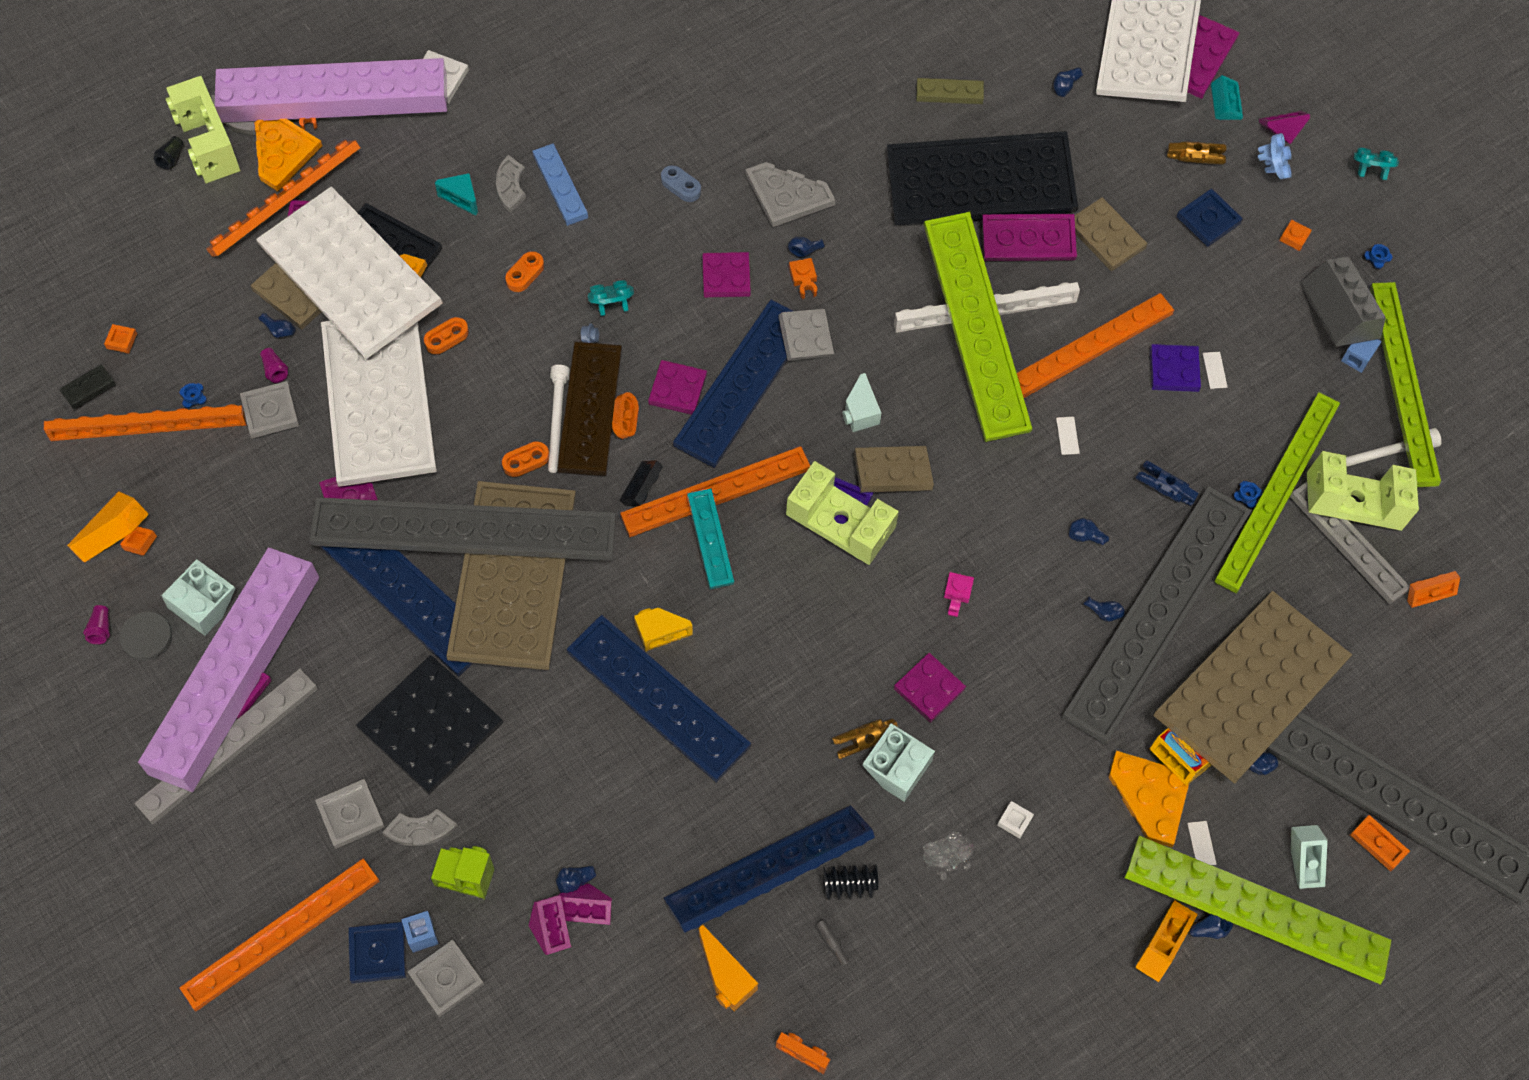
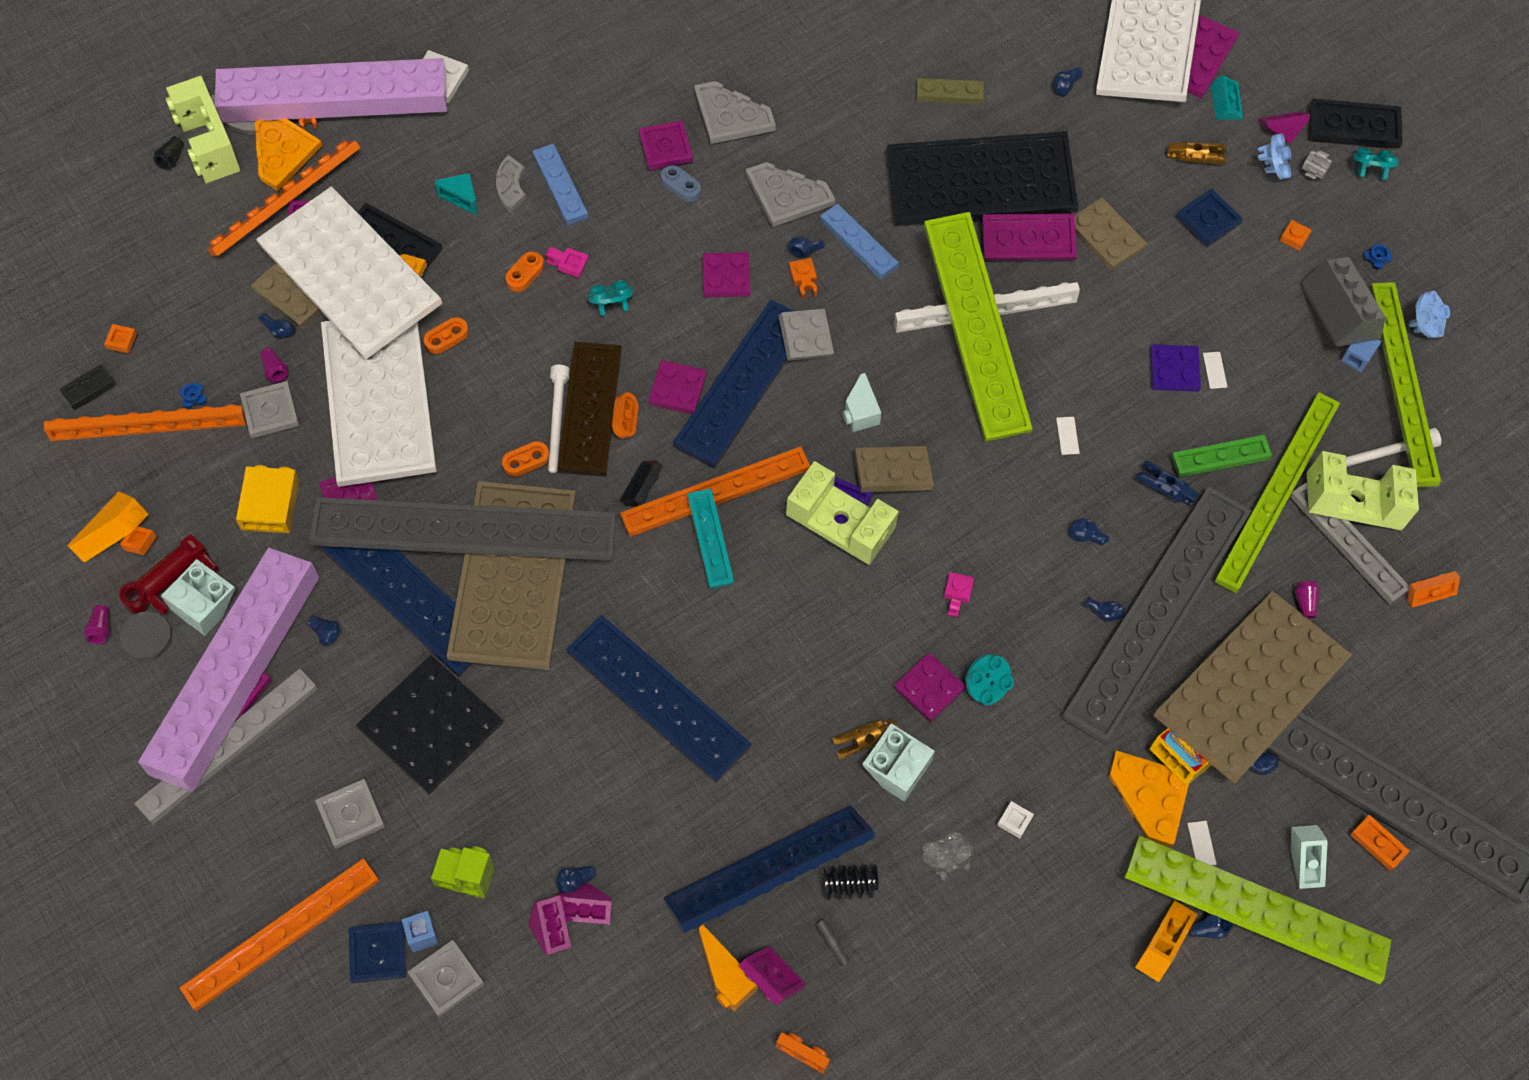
(163, 575): none -> dark red piece
(267, 499): none -> yellow brick
(325, 629): none -> dark blue animal
(421, 830): light grey tile -> none
(570, 262): none -> dark pink plate
(589, 334): sand blue plate -> none
(660, 627): yellow slope -> none
(665, 145): none -> magenta plate
(731, 114): none -> light grey plate
(772, 975): none -> magenta plate
(859, 241): none -> medium blue plate
(979, 684): none -> teal plate
(1093, 344): orange plate -> none
(1221, 456): none -> bright green plate
(1252, 489): blue plate -> none
(1307, 597): none -> magenta cone
(1317, 164): none -> light grey gear
(1356, 123): none -> black plate
(1430, 315): none -> light blue plate

